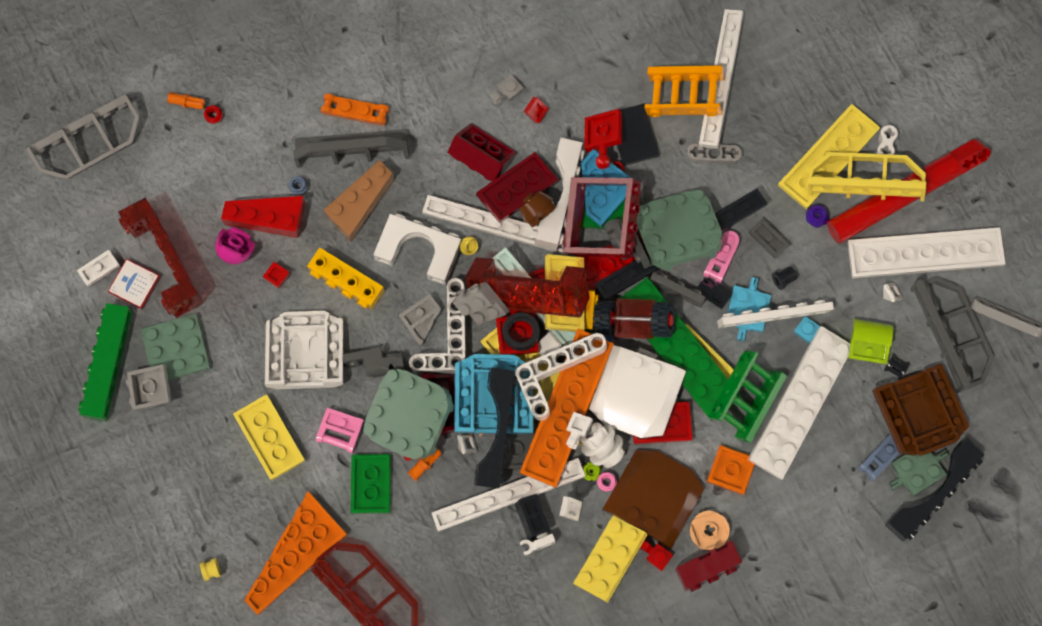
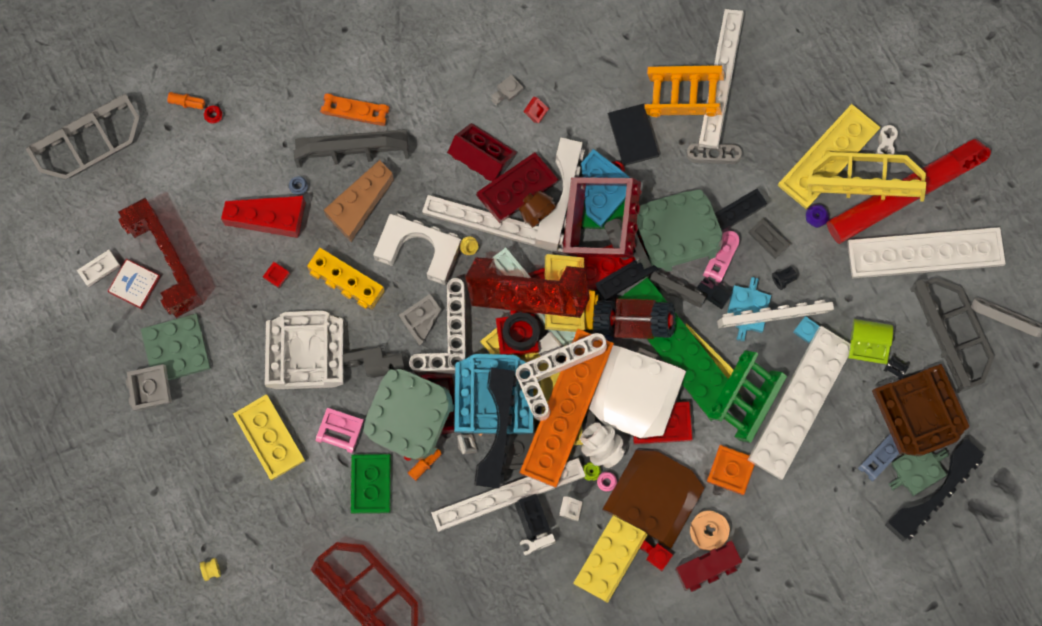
(105, 362): green brick -> none
(233, 246): dark pink cylinder -> none
(303, 541): orange wing -> none
(480, 303): light grey plate -> none
(578, 426): white plate -> none
(603, 132): red plate -> none
(891, 293): white slope -> none

